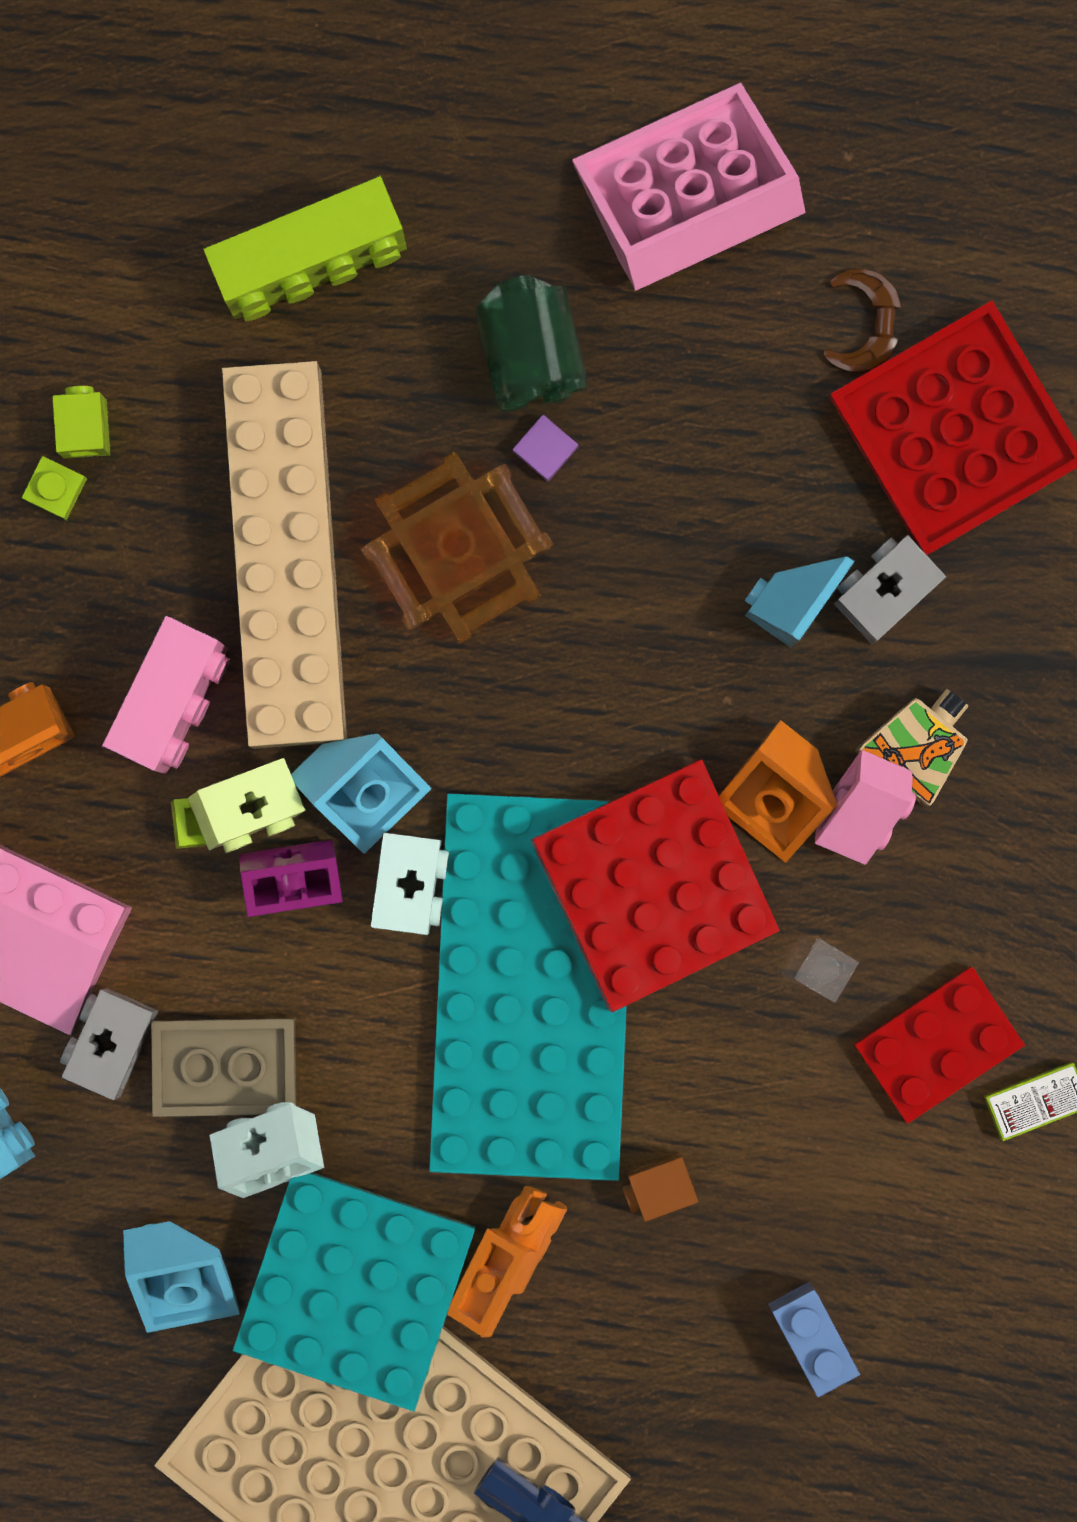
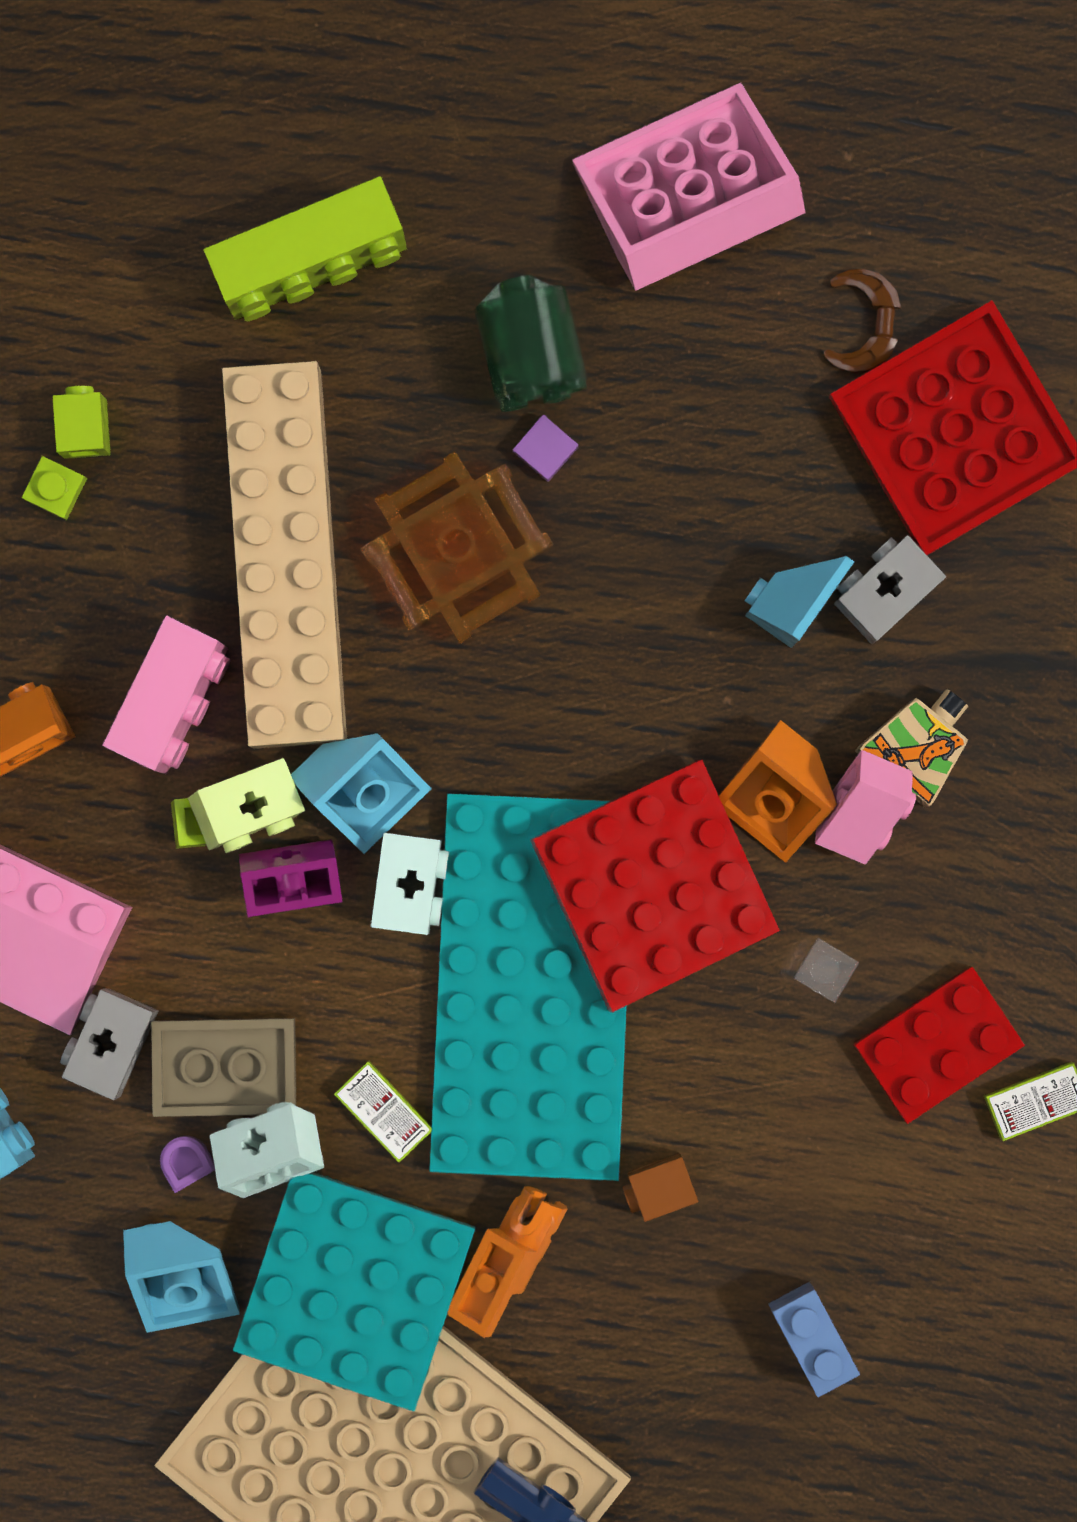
(185, 1161): none -> medium lavender tile
(384, 1111): none -> tile

